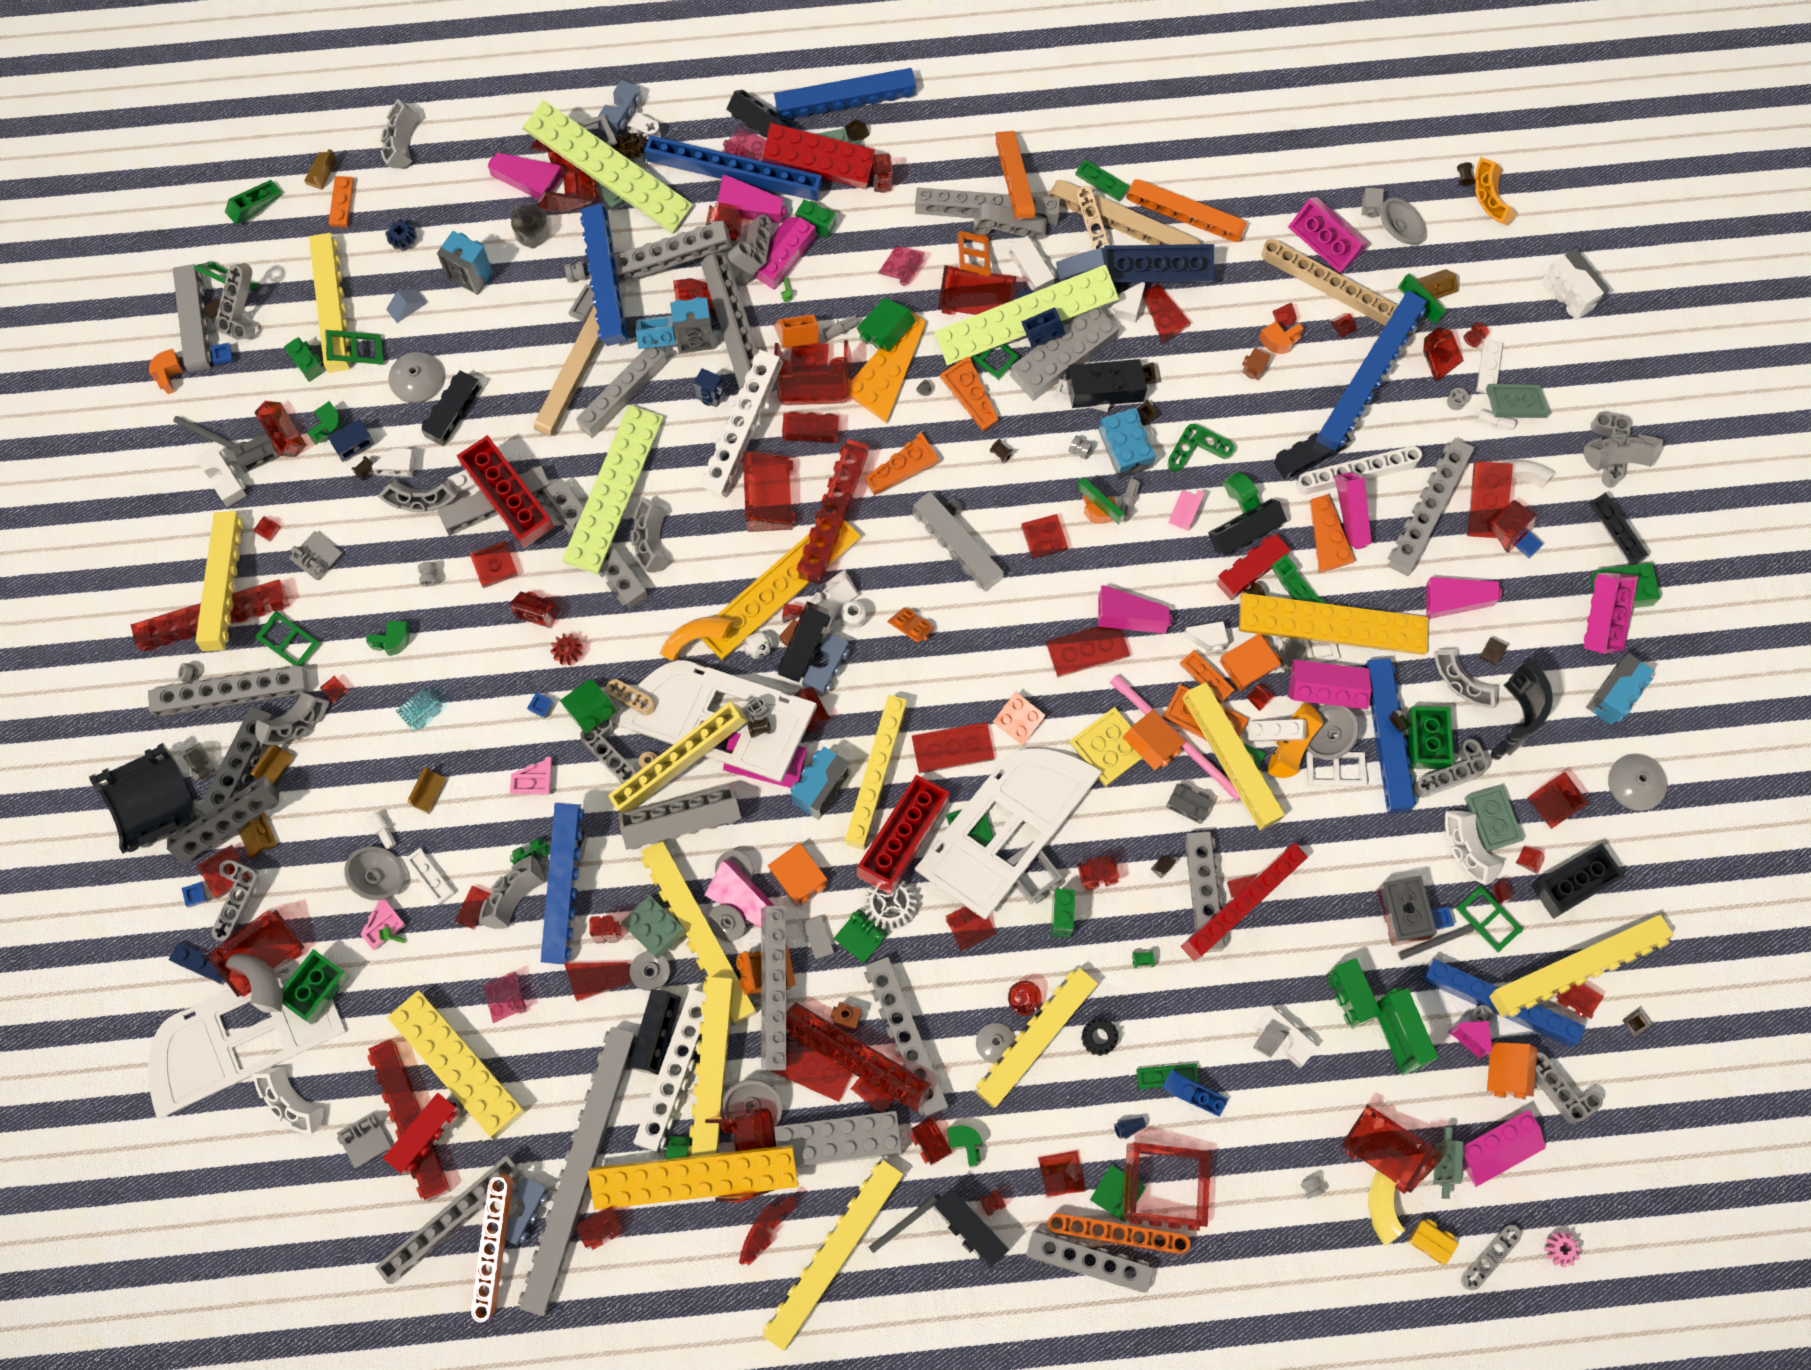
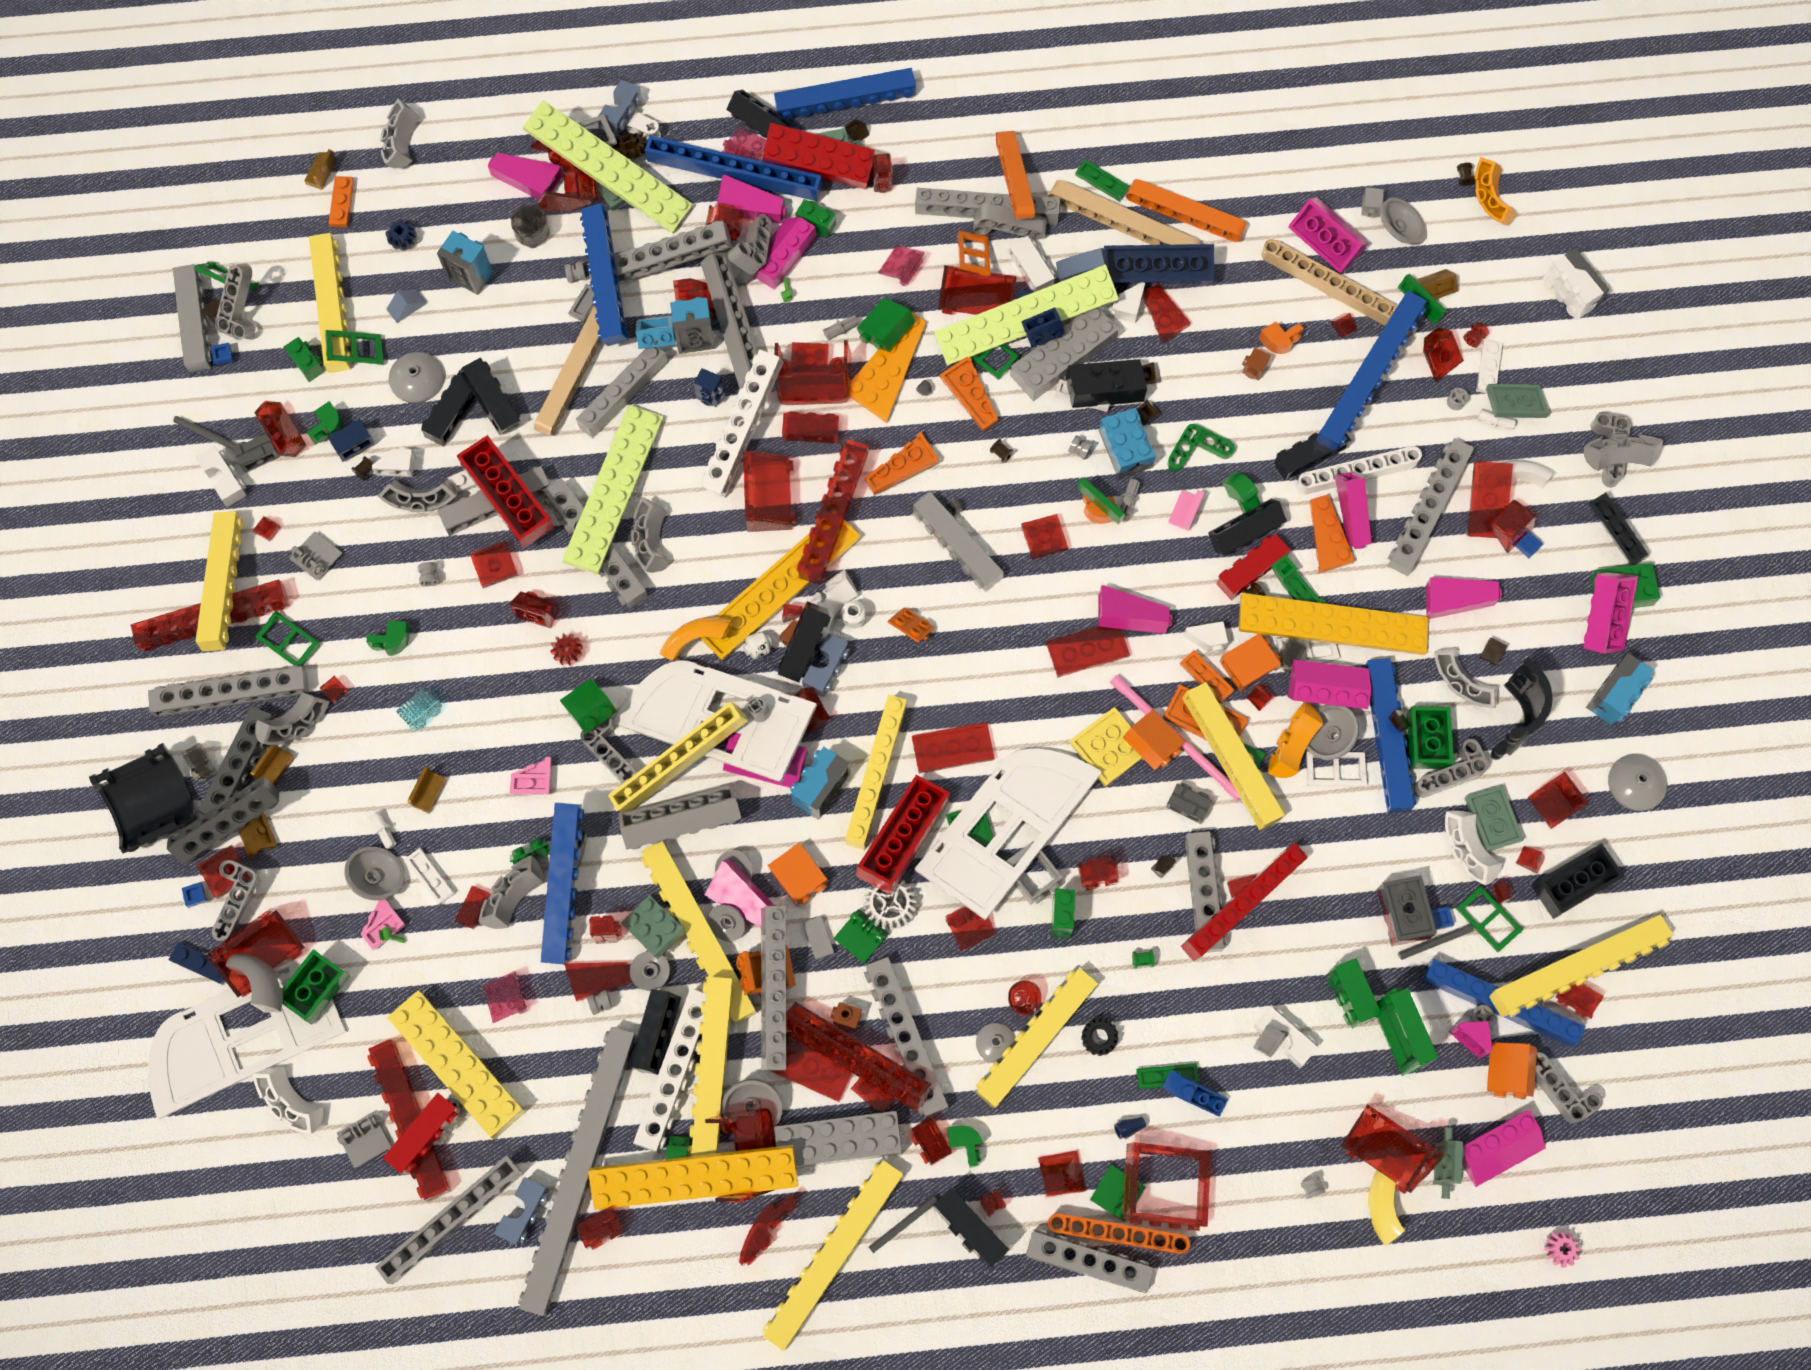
(163, 366): orange brick -> none
(185, 672): light grey tile -> none
(251, 201): green slope -> none
(486, 1256): beam -> none
(490, 396): none -> black brick
(540, 705): blue plate -> none
(599, 1002): none -> light grey wheel
(634, 704): tan beam -> none
(645, 755): tan plate -> none
(759, 727): dark brown bush -> none
(797, 331): orange slope -> none
(1019, 718): hinge -> none
(1090, 221): tan beam -> none
(1277, 730): white plate -> none
(1285, 315): clear red slope -> none
(1432, 1241): yellow brick -> none
(1488, 1255): light grey beam -> none
(1637, 1022): dark brown slope -> none

